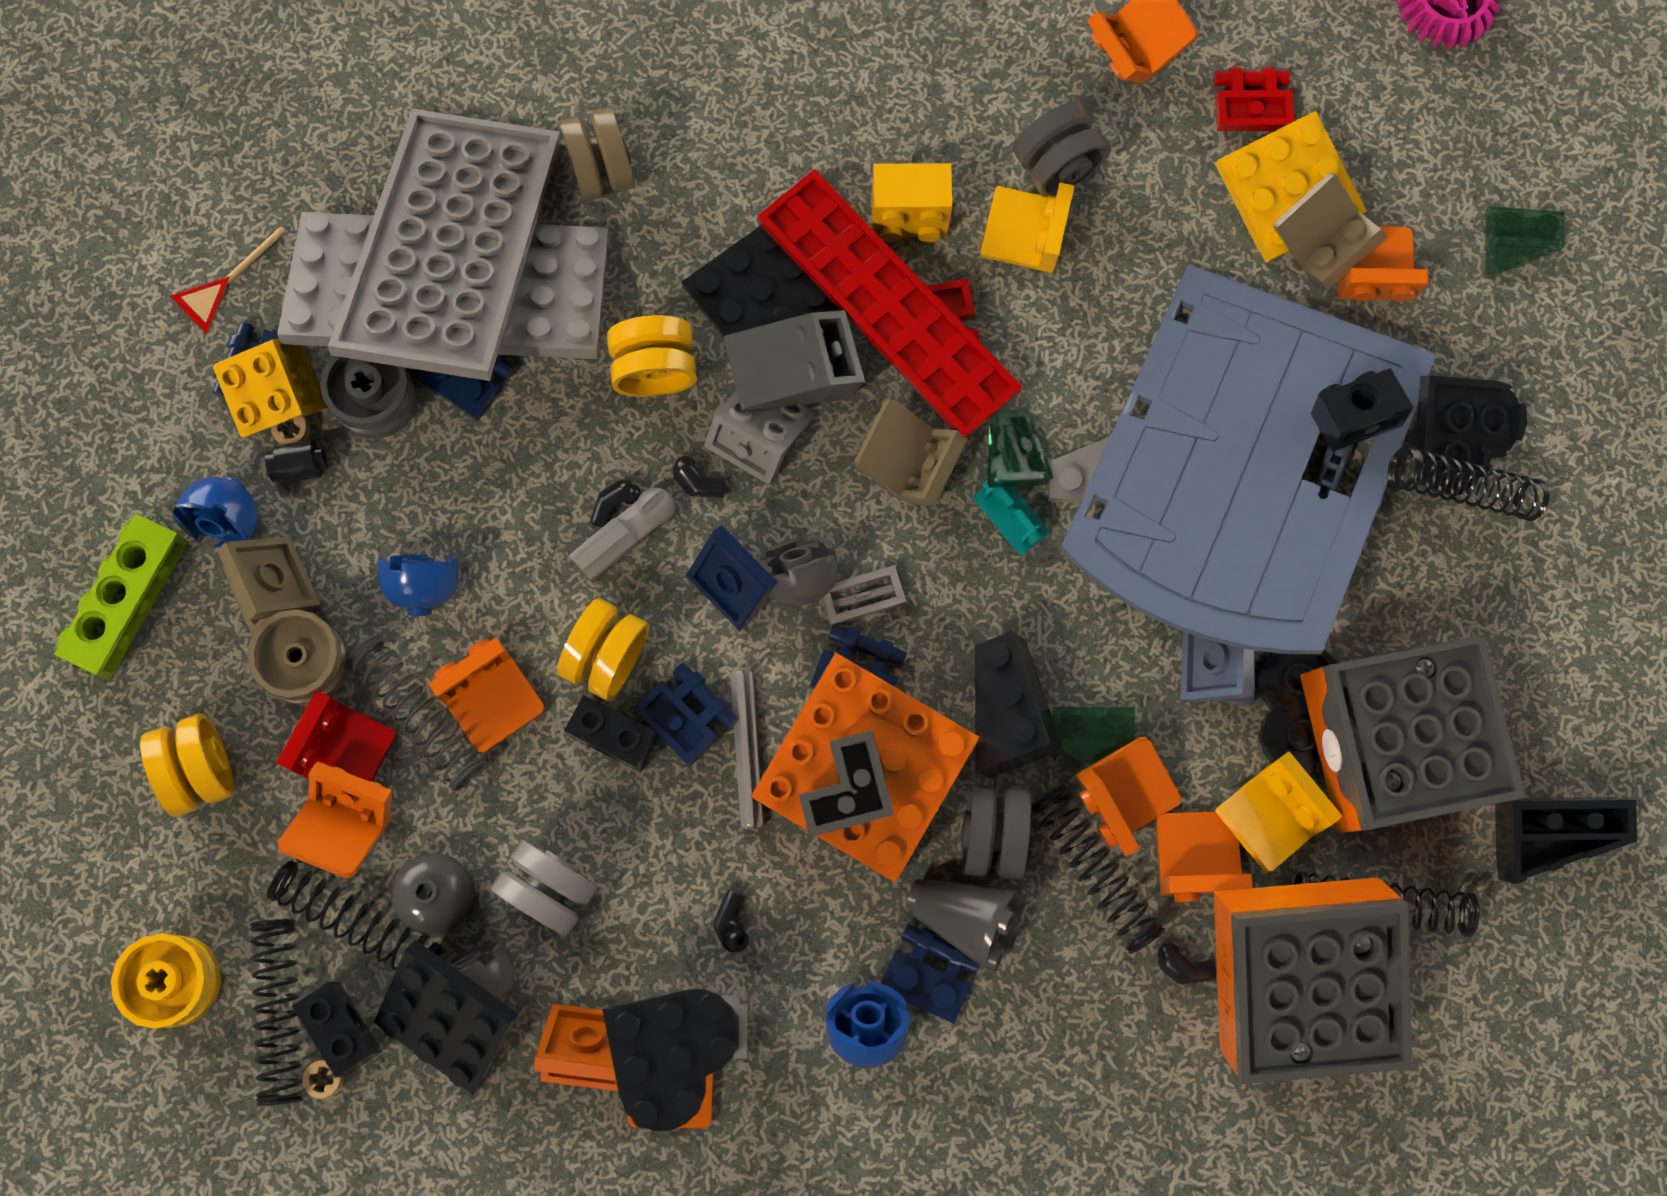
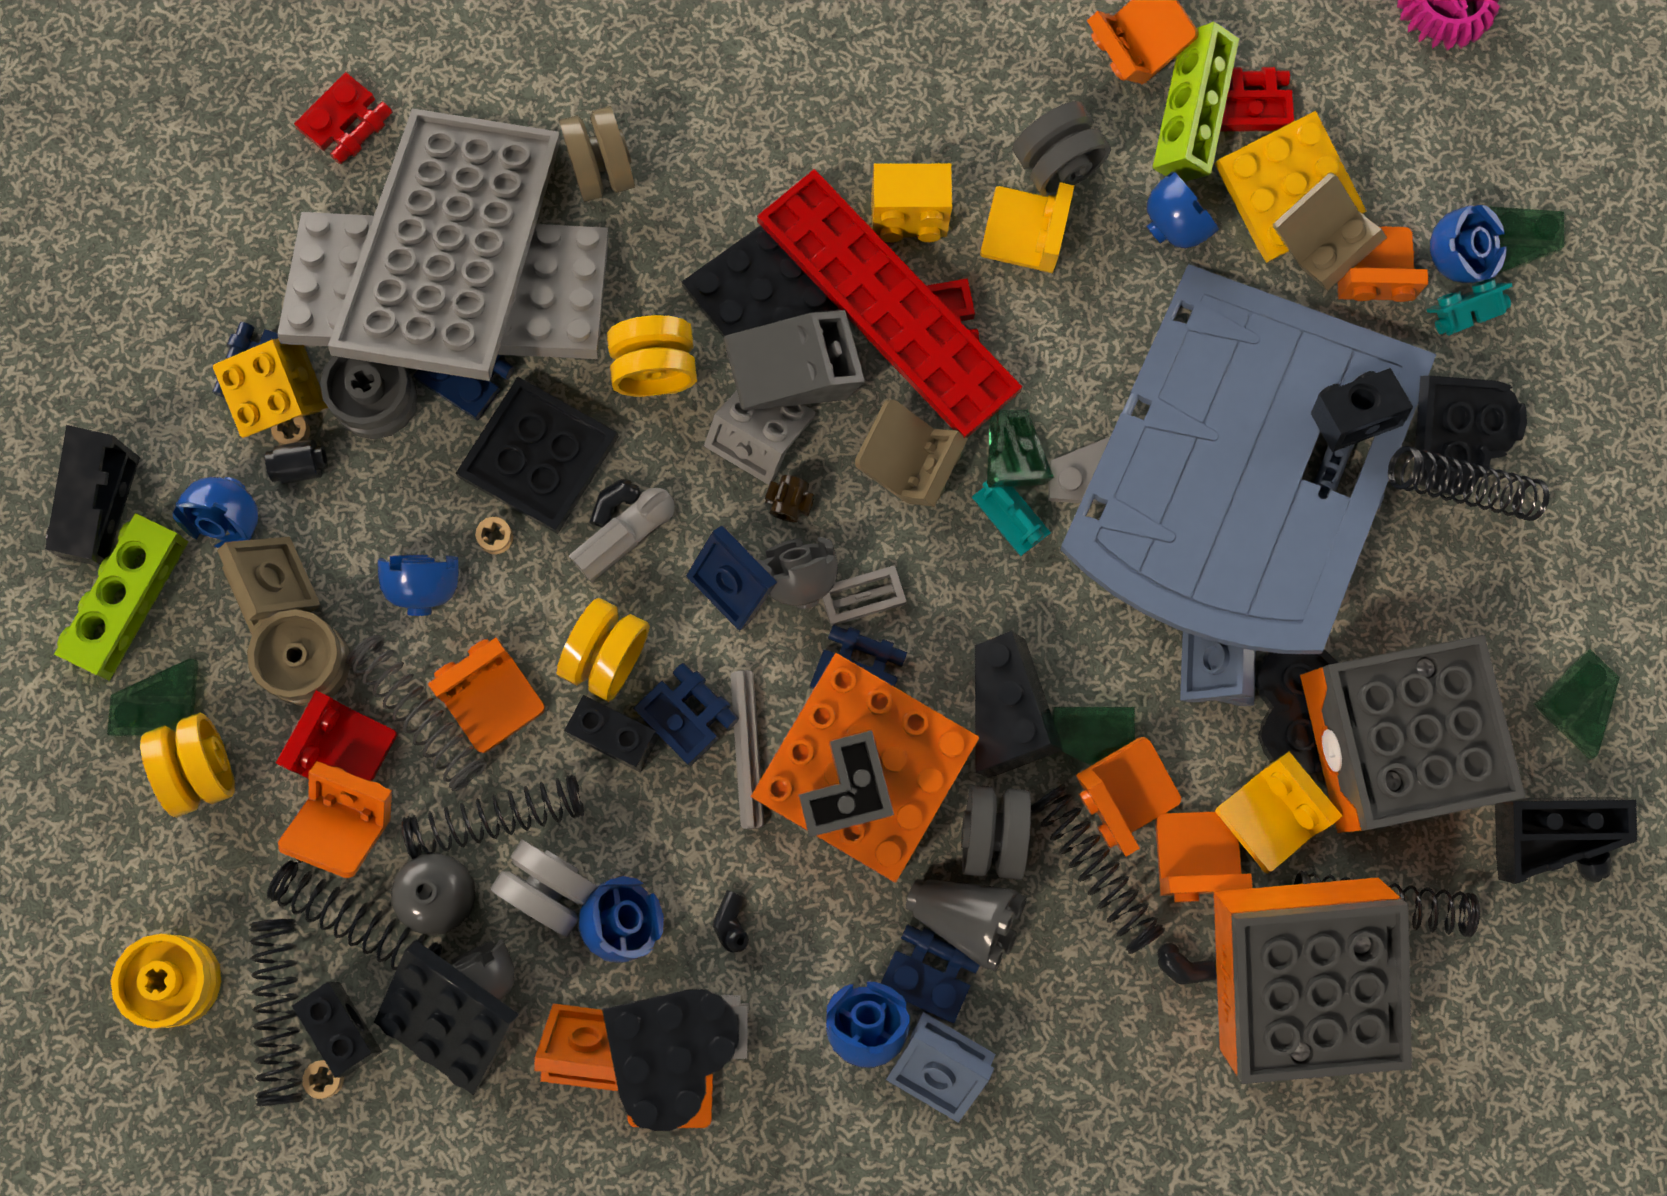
(89, 495): none -> black wedge
(154, 701): none -> clear green wing
(203, 301): tan piece -> none
(336, 112): none -> red plate
(410, 825): none -> black piece
(499, 546): none -> tan bush
(537, 455): none -> black plate
(621, 920): none -> blue cylinder
(693, 481): black arm -> none
(789, 498): none -> dark brown gear
(942, 1067): none -> sand blue bracket
(1178, 214): none -> blue cylinder
(1196, 104): none -> lime brick
(1468, 244): none -> blue cylinder
(1485, 300): none -> teal hinge
(1581, 702): none -> clear green wing
(1596, 868): none -> black hinge

